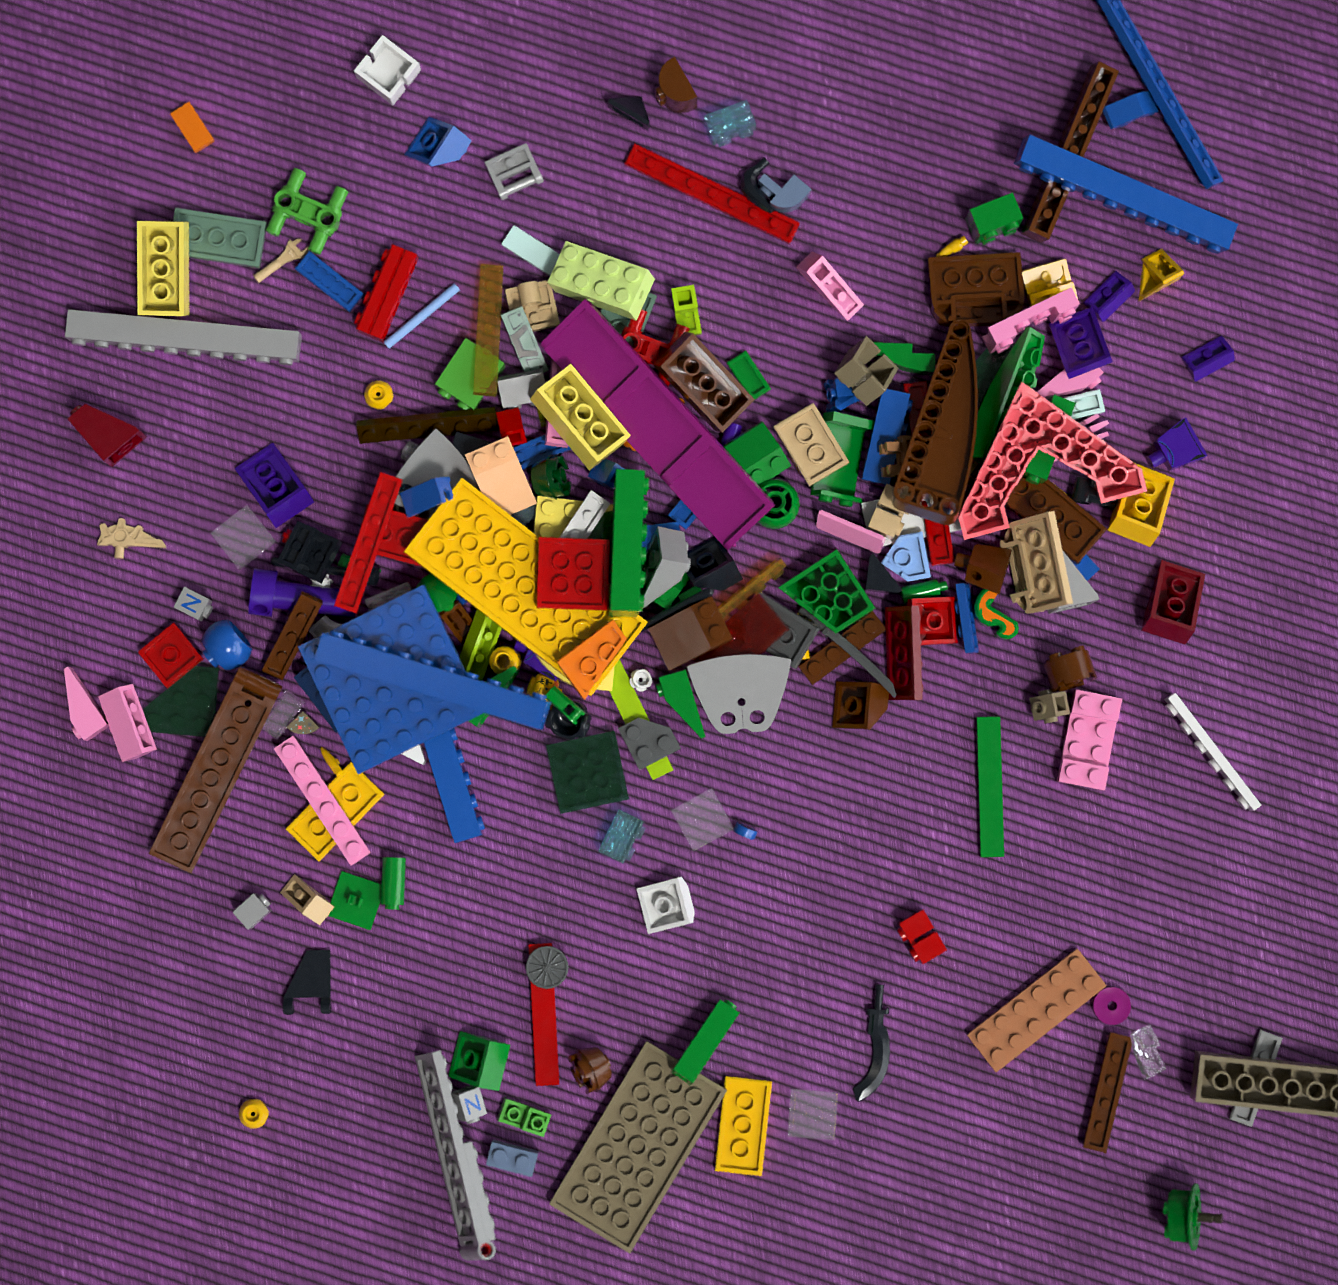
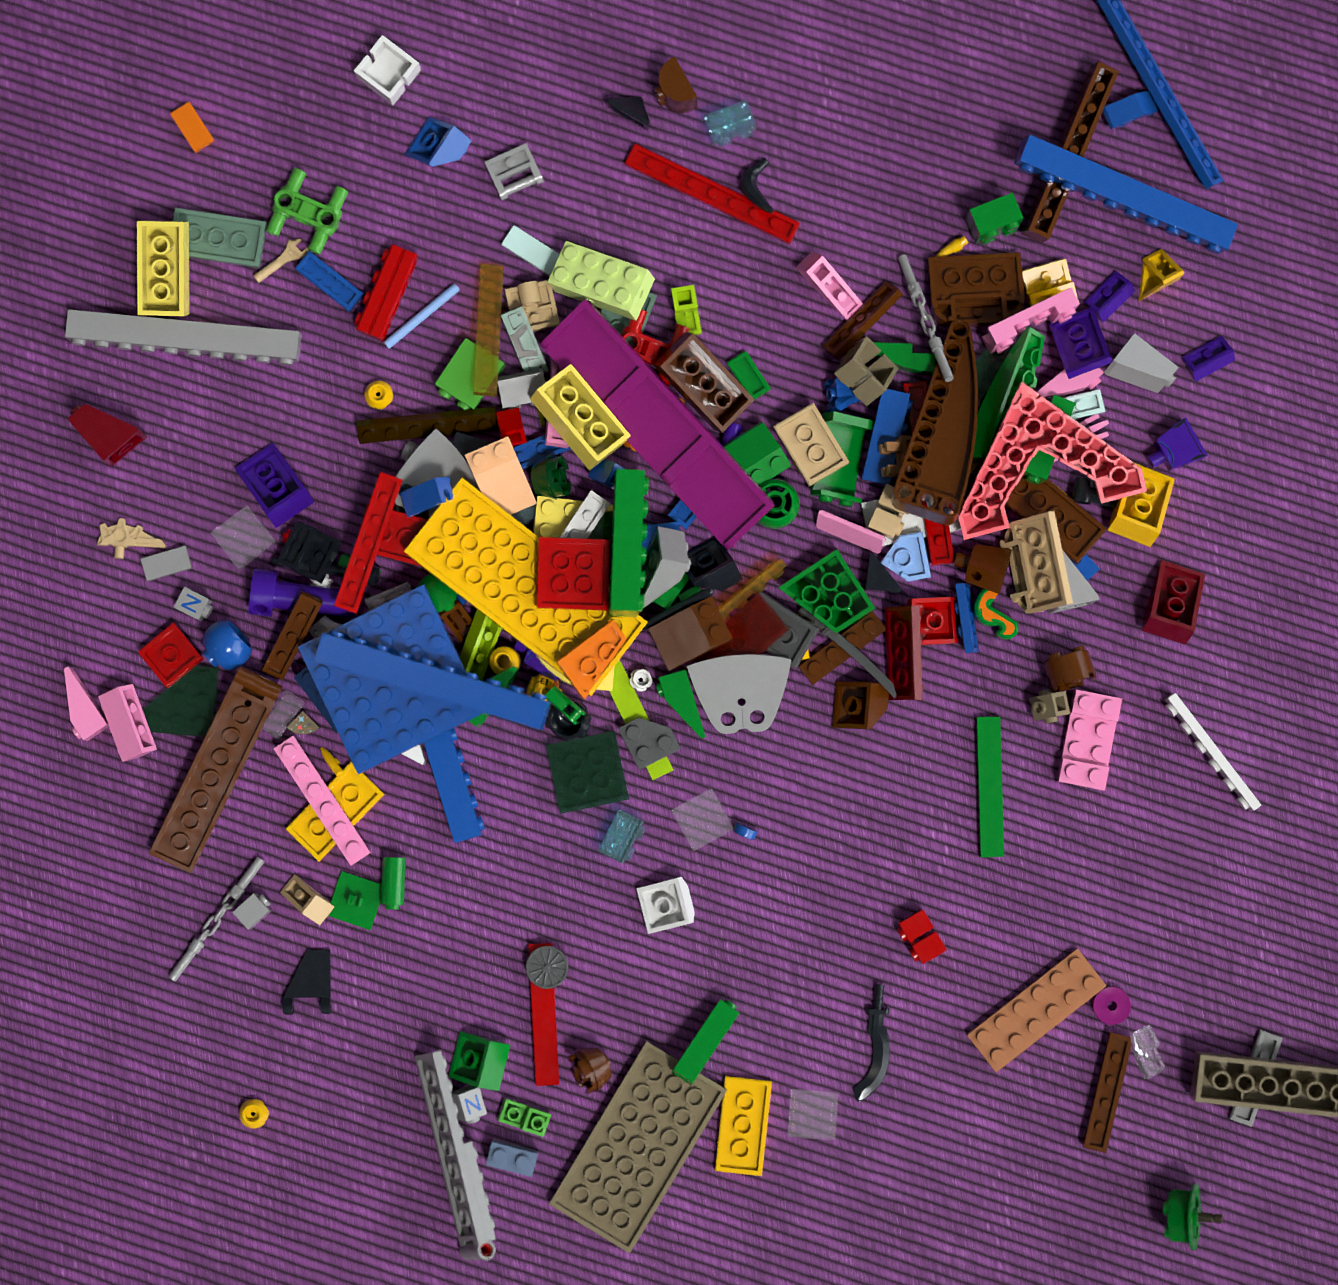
(166, 563): none -> light grey tile
(197, 943): none -> light grey piece
(785, 198): sand blue brick -> none
(862, 320): none -> reddish brown plate
(923, 590): green cylinder -> none
(934, 342): none -> light grey piece
(1142, 366): none -> light grey slope

